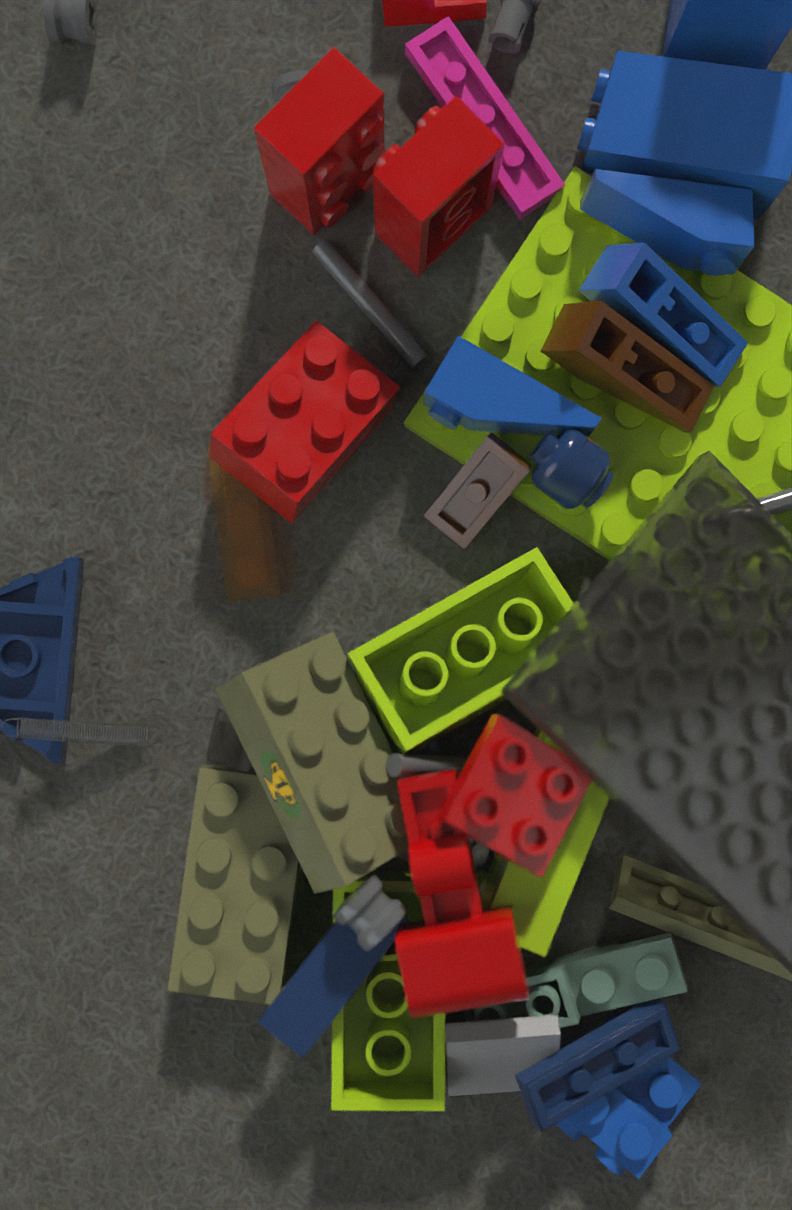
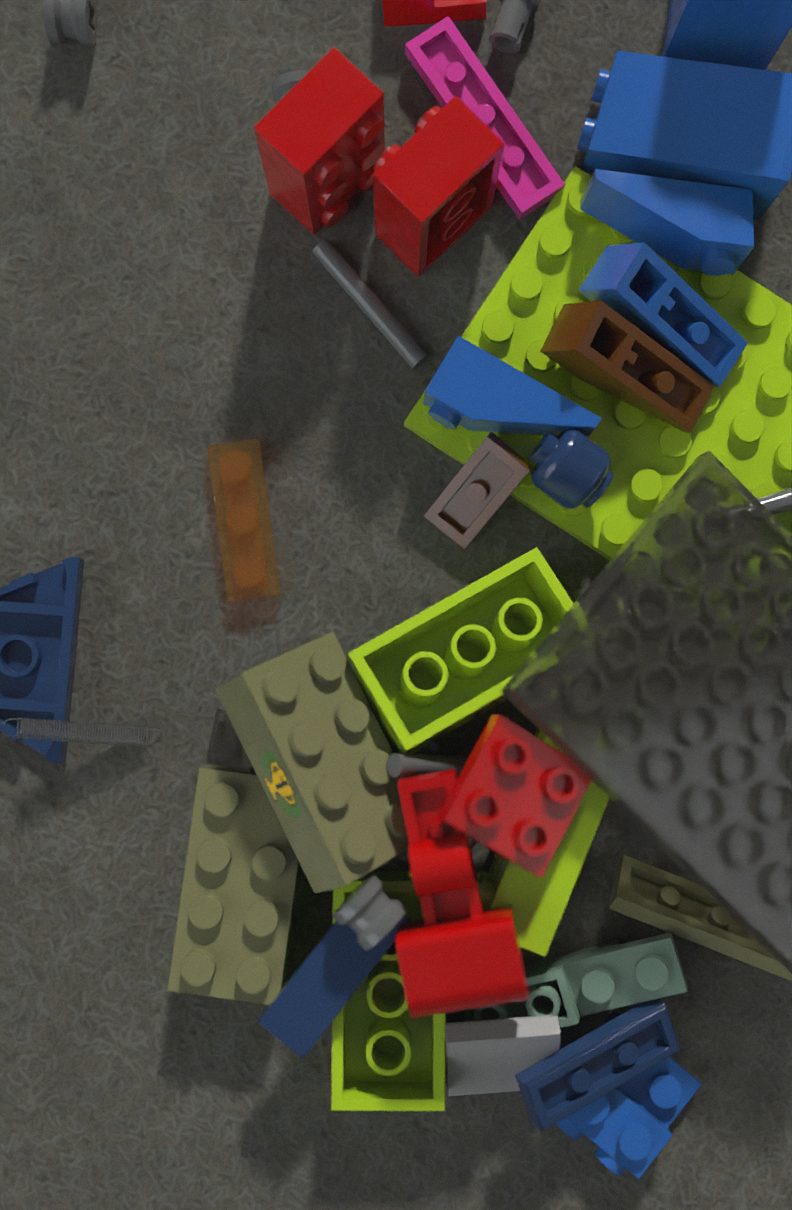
(303, 421): red brick -> none

